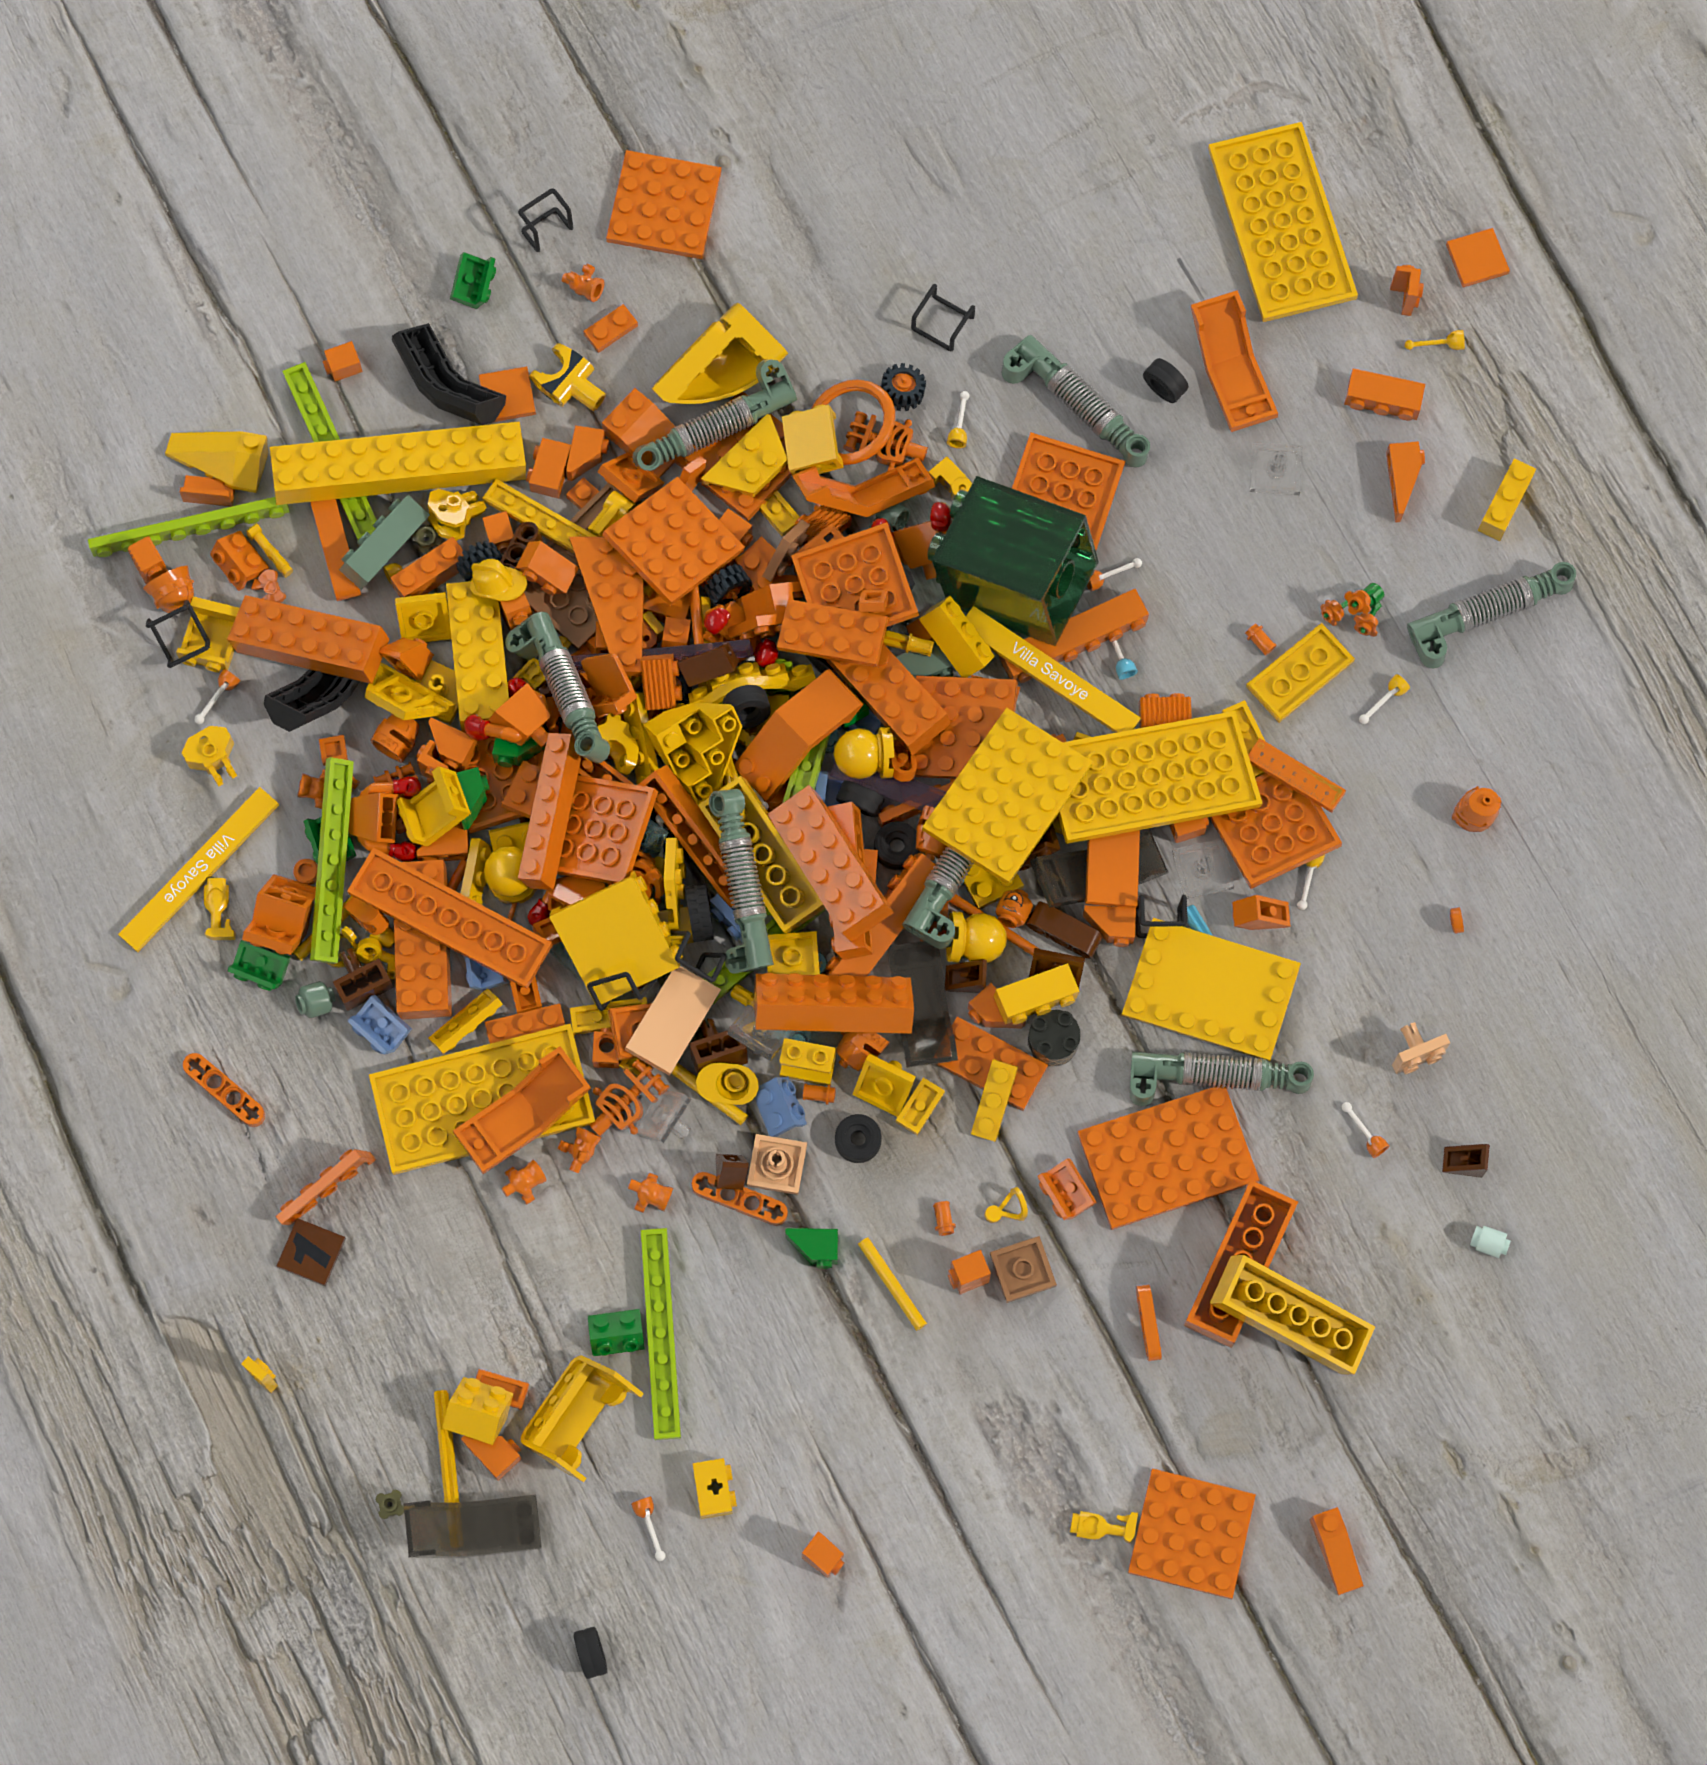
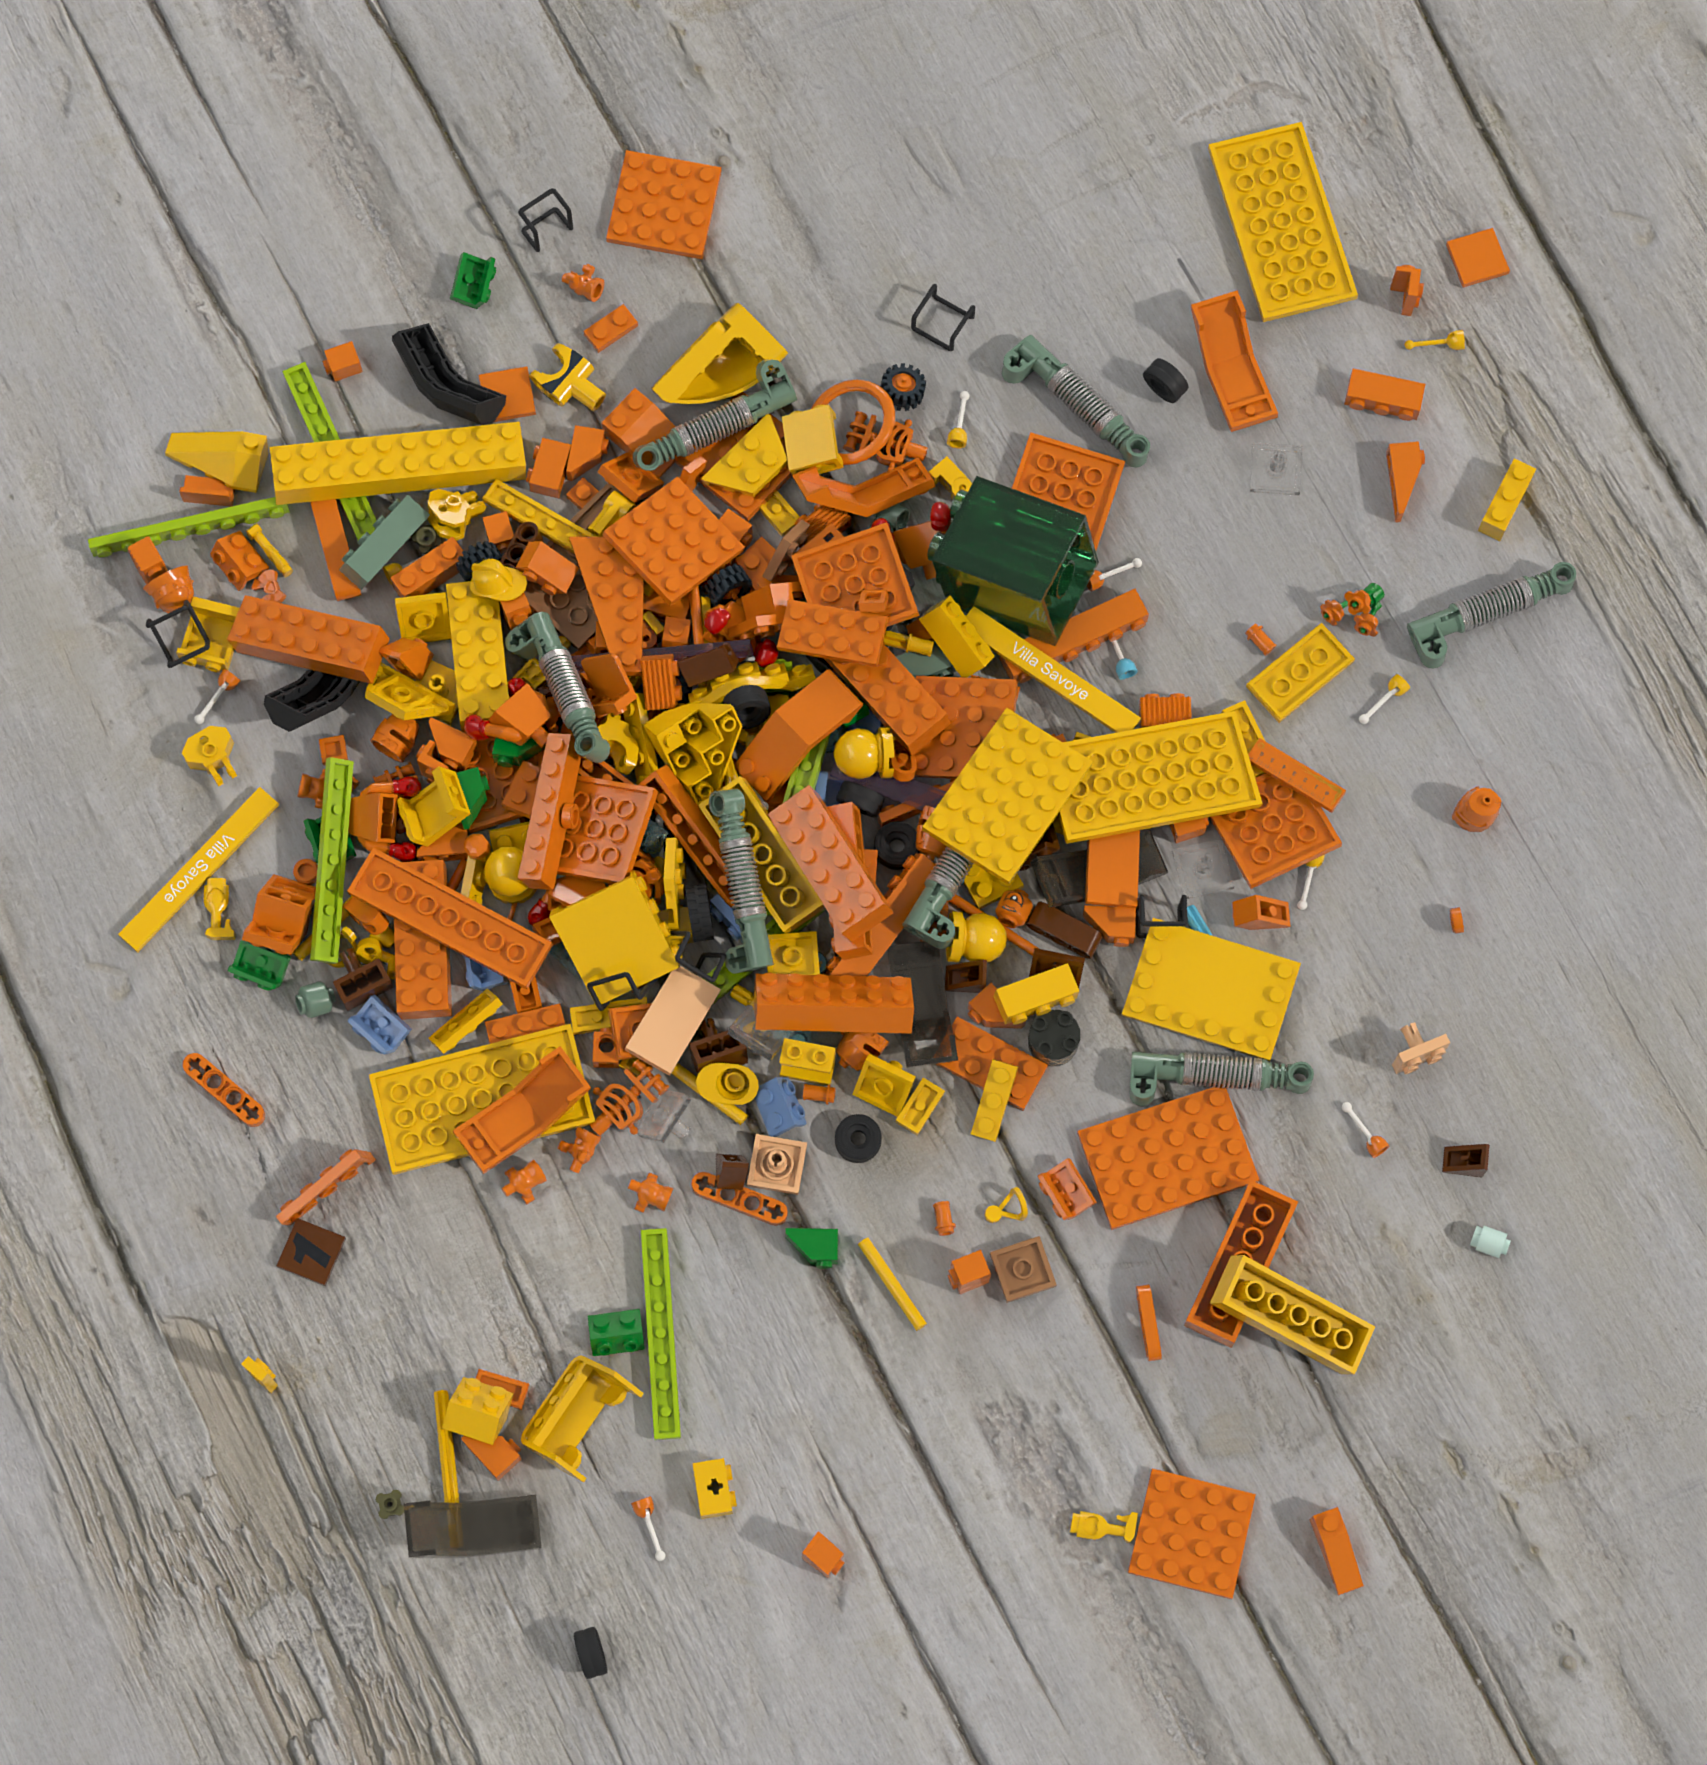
(476, 846): none -> orange tile
(570, 816): none -> orange tile

